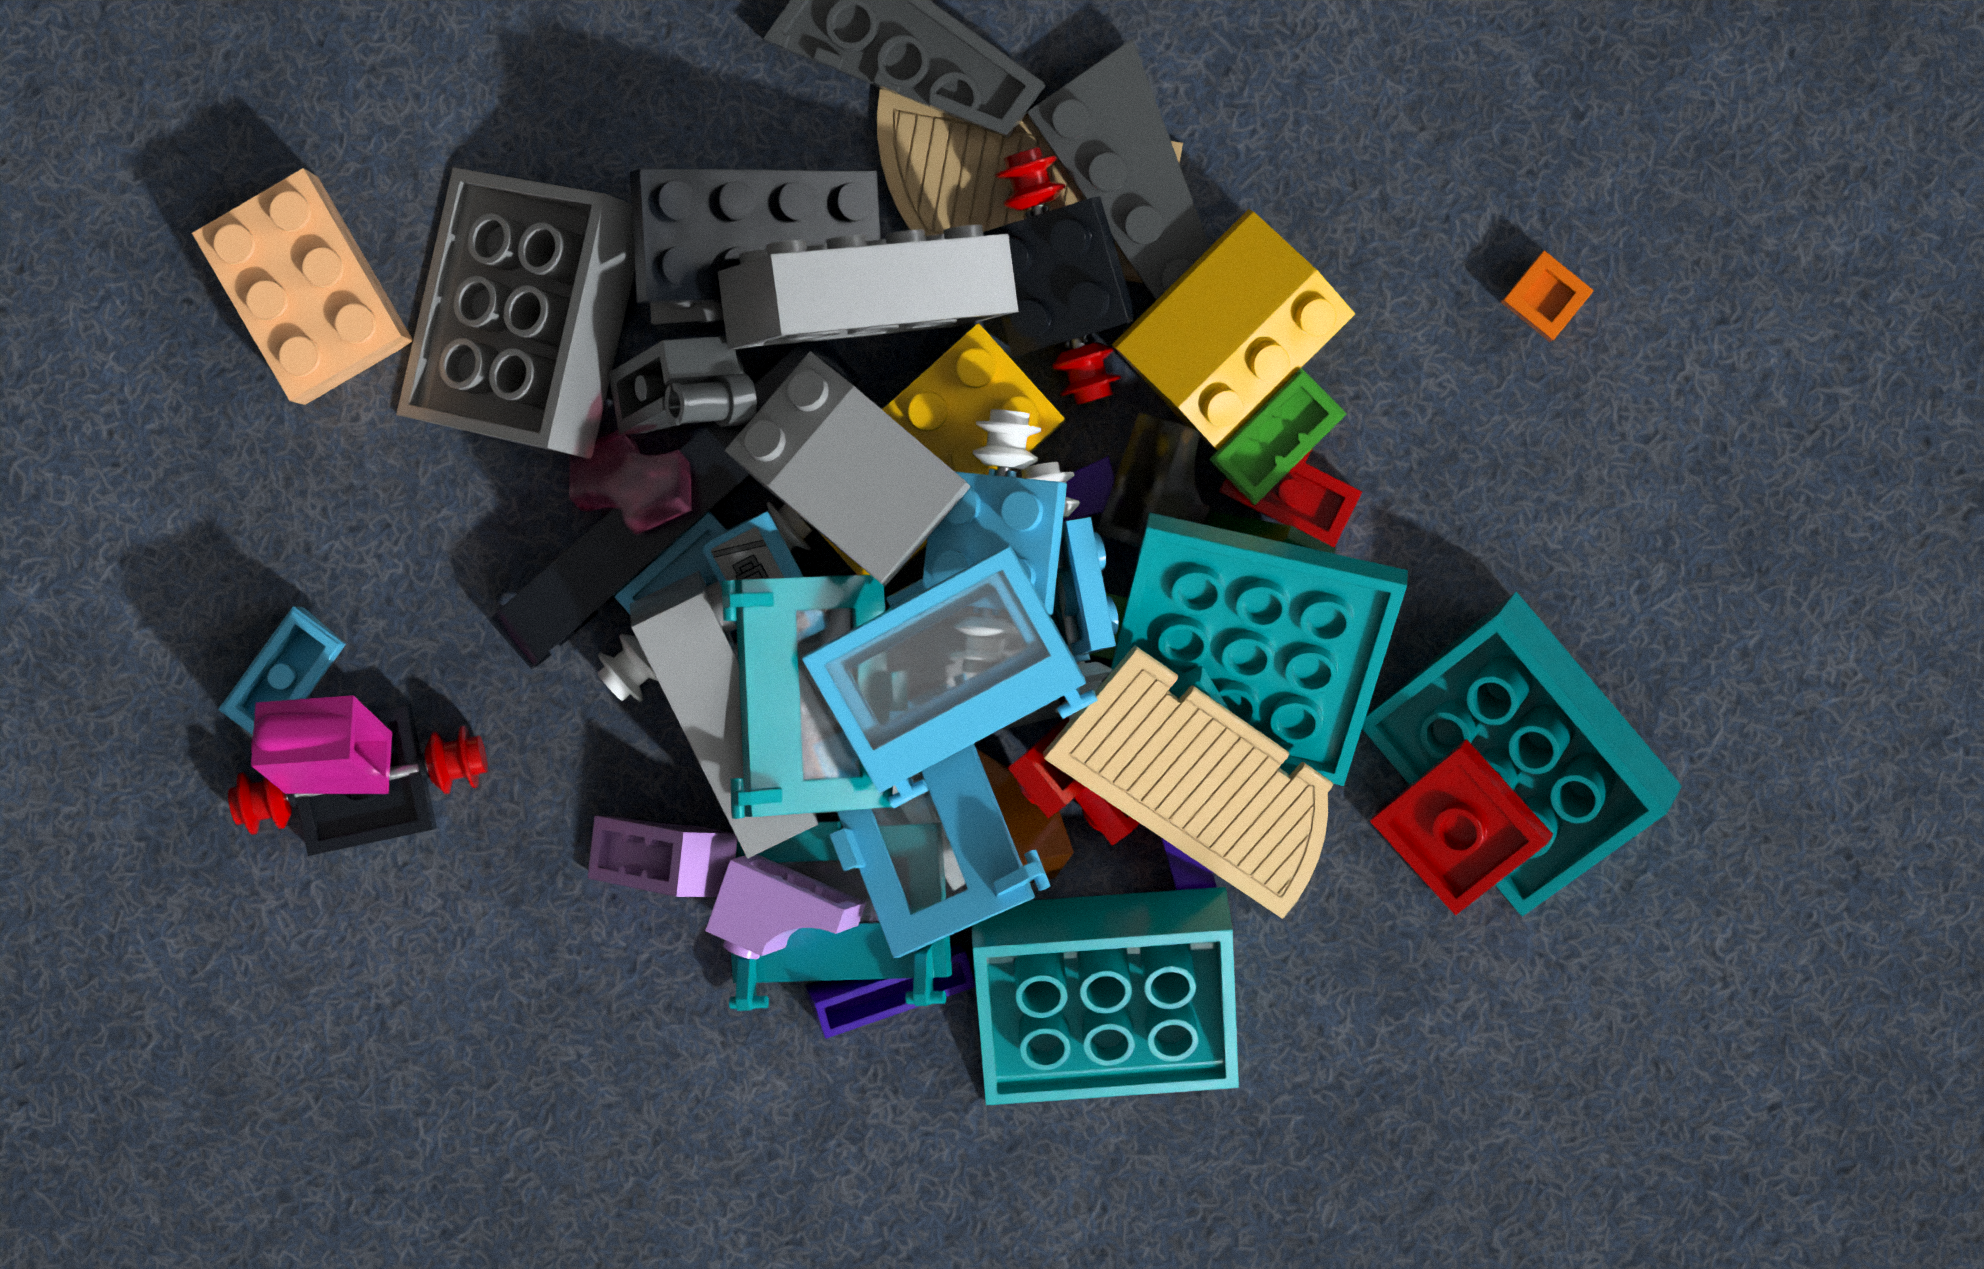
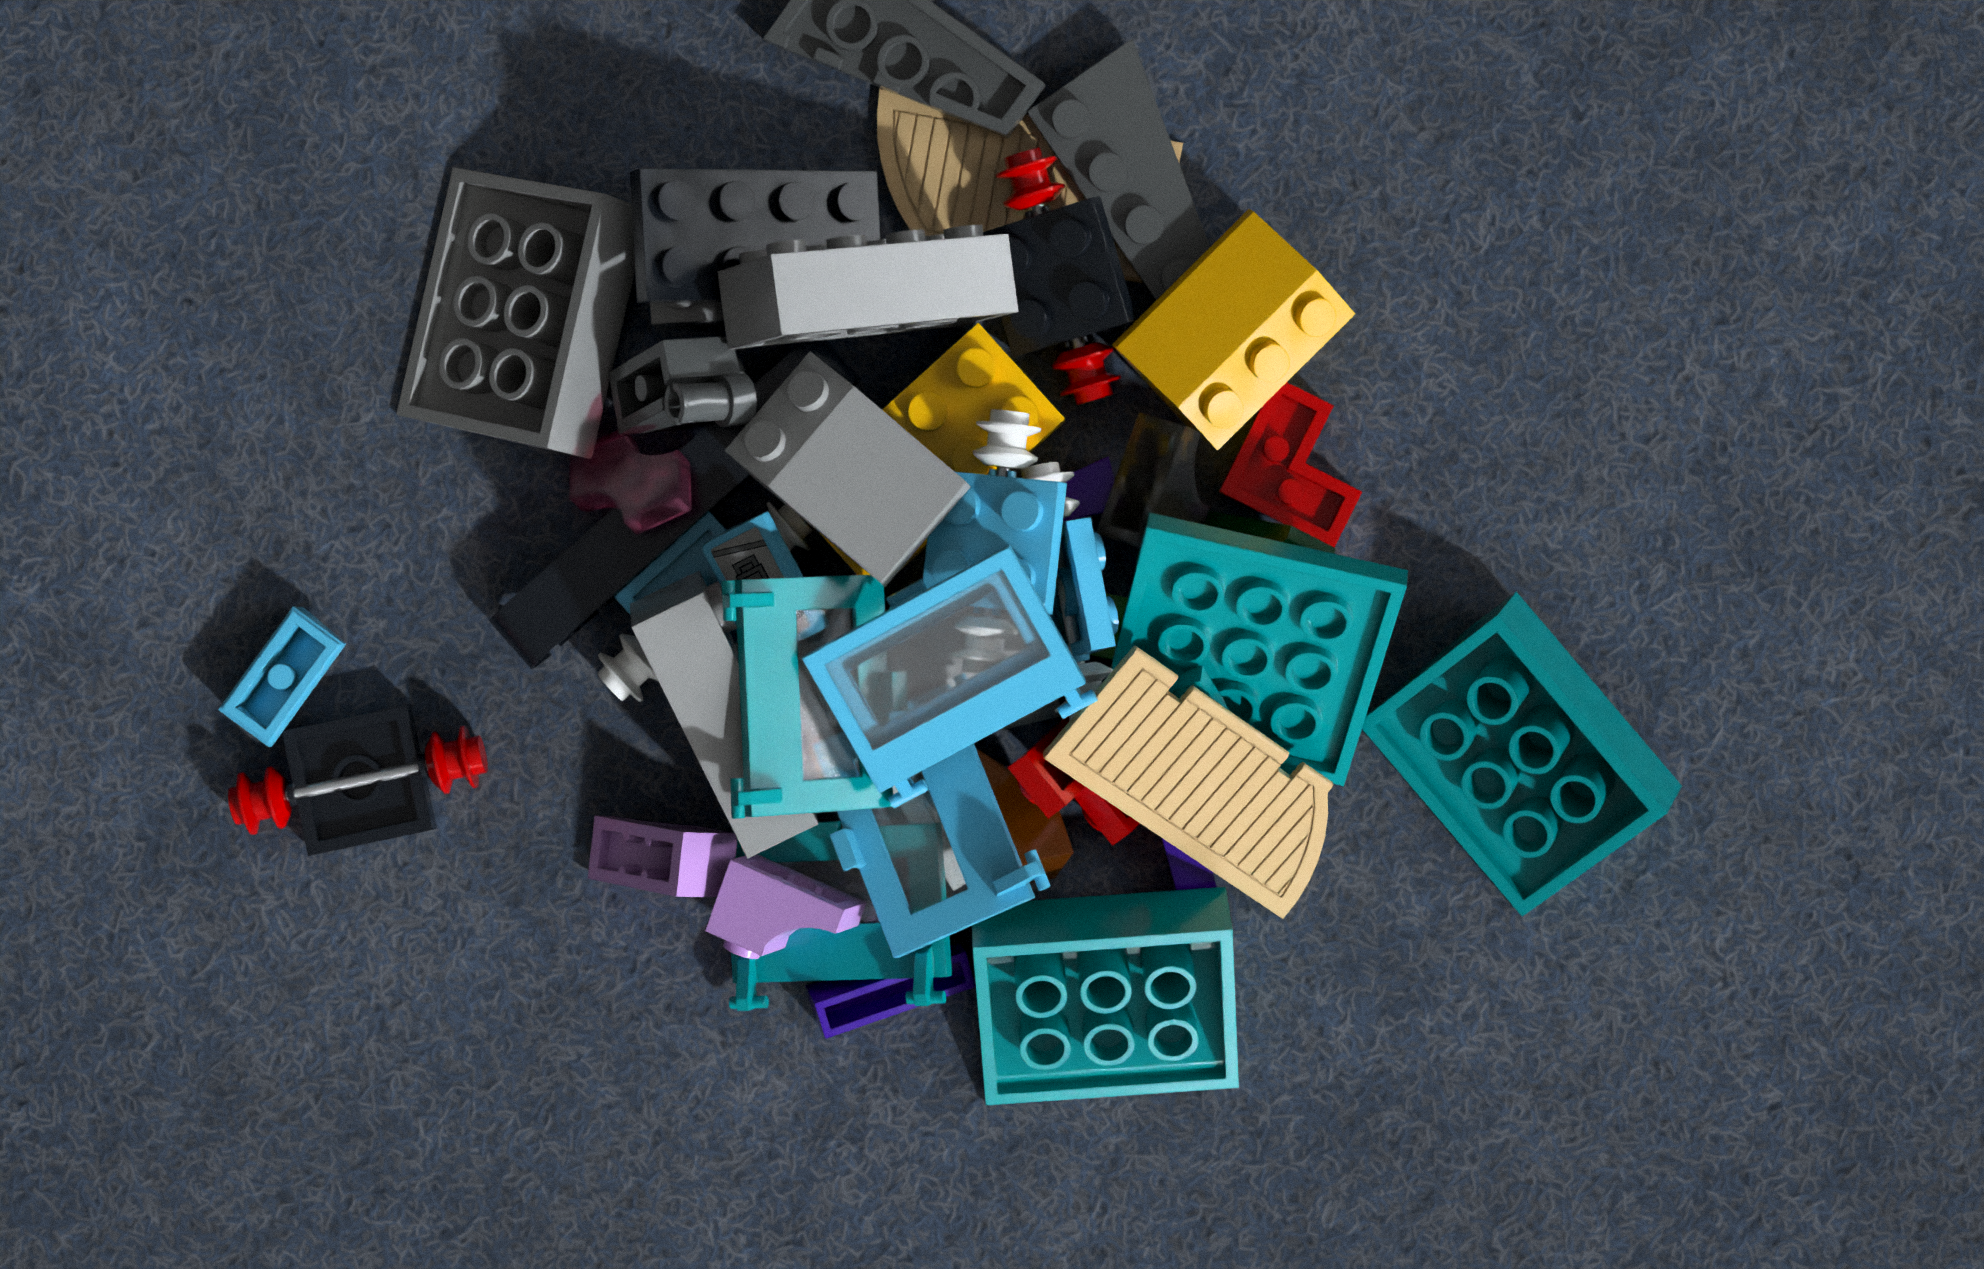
(302, 287): light nougat brick -> none
(321, 746): dark pink torso -> none
(1277, 437): bright green plate -> none
(1461, 827): red plate -> none
(1547, 296): orange plate -> none

